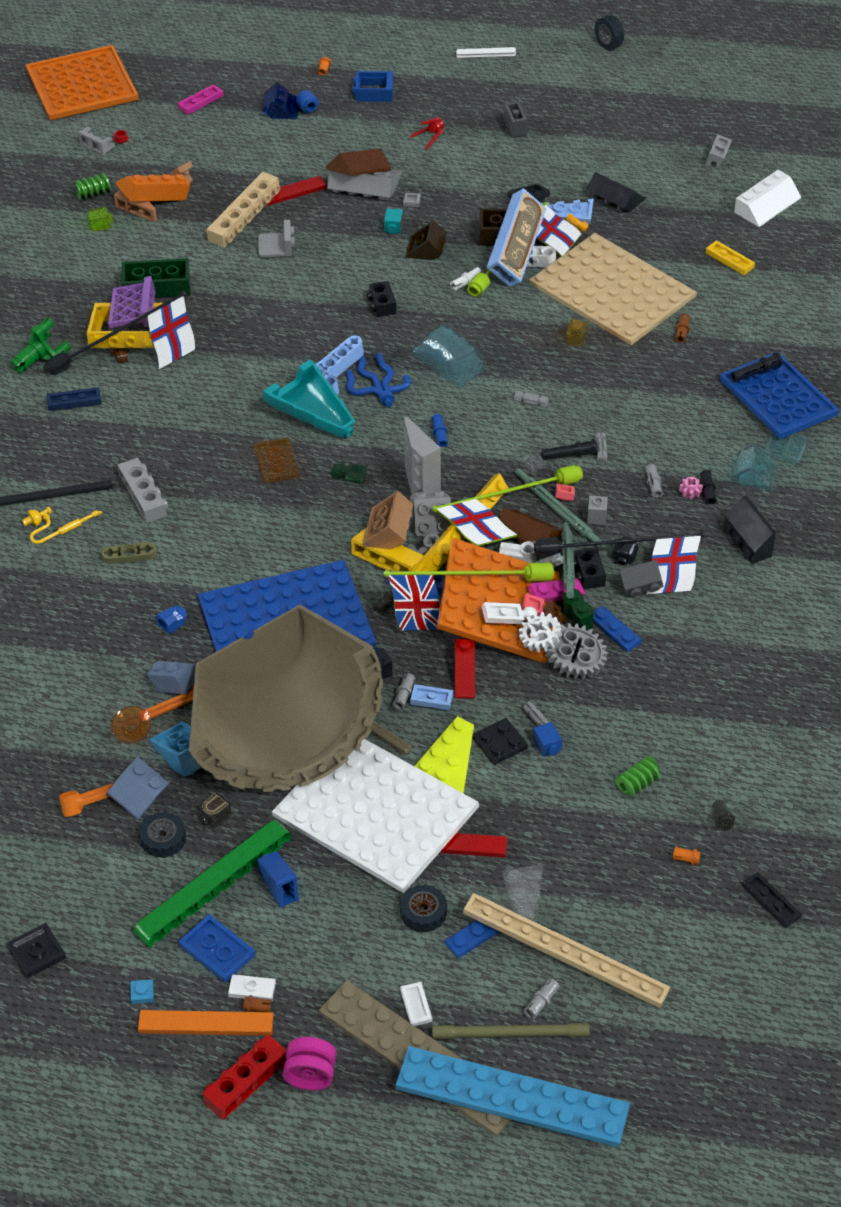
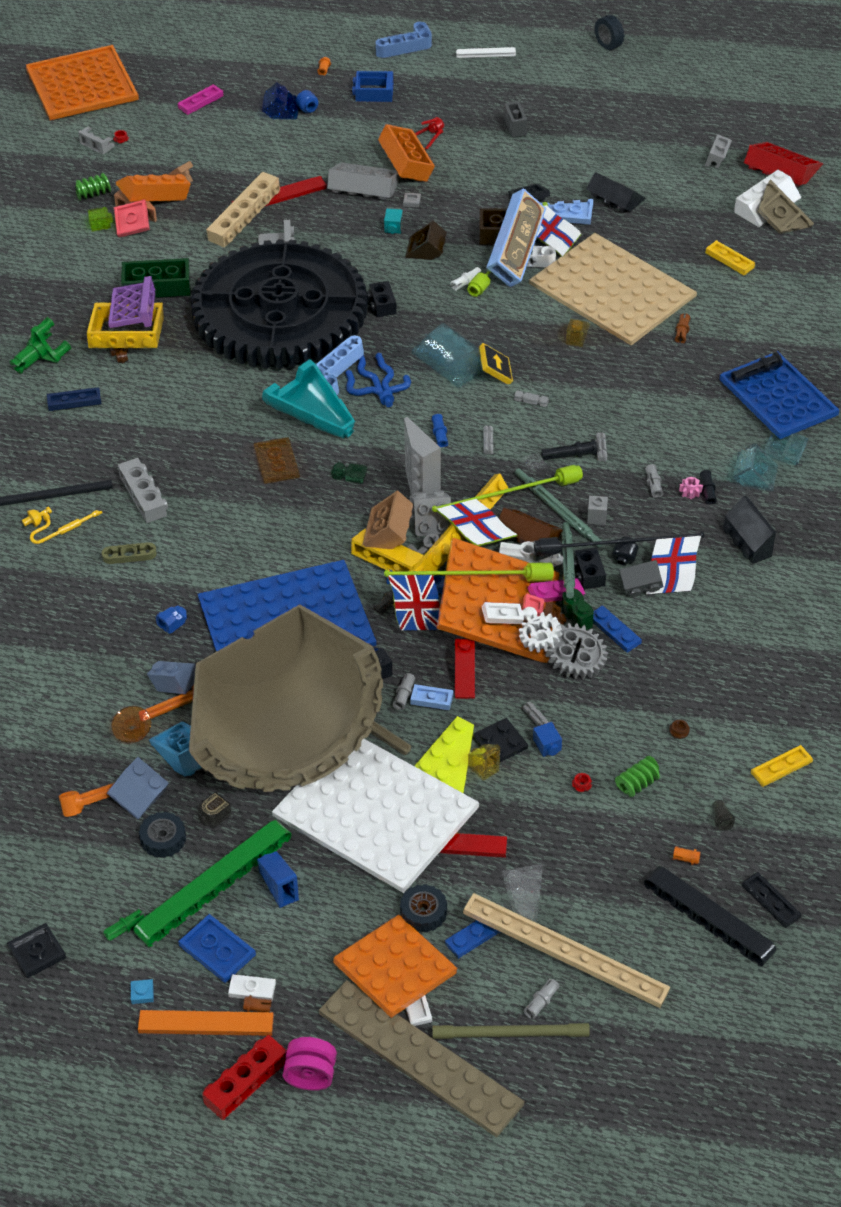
(123, 925): none -> green axle
(131, 218): none -> coral tile
(168, 330): flag -> none
(278, 303): none -> black gear
(360, 162): reddish brown slope -> none
(395, 965): none -> orange plate
(405, 43): none -> medium blue beam
(406, 153): none -> orange brick
(485, 760): none -> clear yellow slope
(488, 440): none -> light grey axle
(495, 364): none -> tile
(513, 1096): dark azure plate -> none
(564, 492): coral plate -> none
(581, 226): light orange arm -> none
(582, 778): none -> red plate
(679, 729): none -> reddish brown plate
(711, 915): none -> black beam
(773, 158): none -> red slope
(781, 210): none -> dark tan wing
(781, 765): none -> yellow tile

